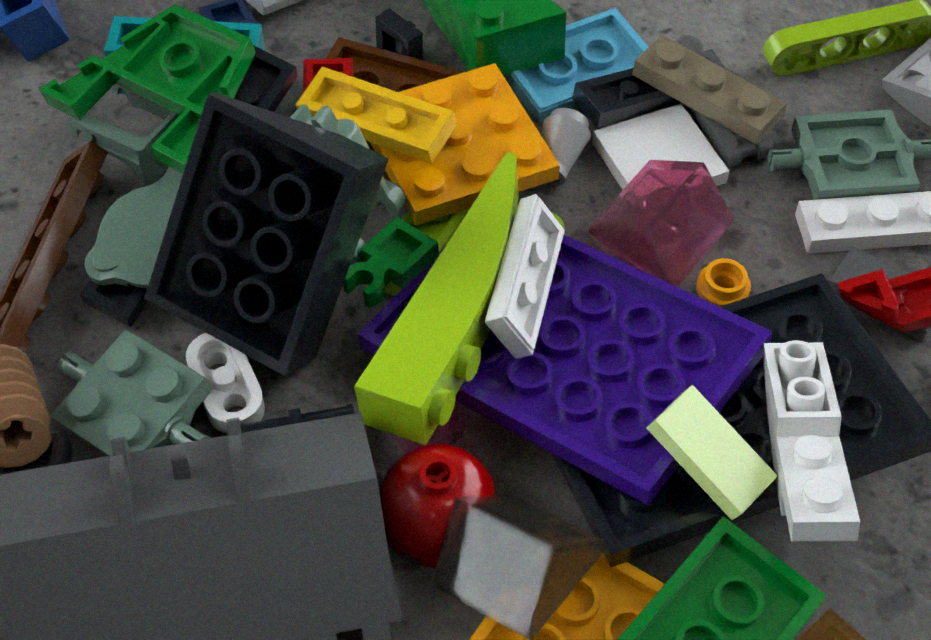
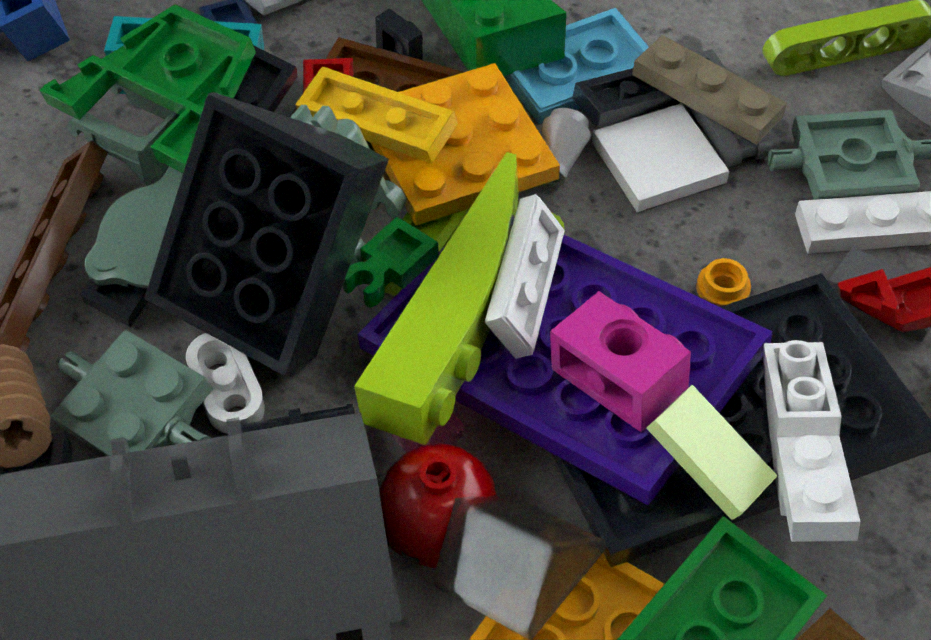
(620, 360): none -> dark pink brick
(665, 219): clear pink slope -> none

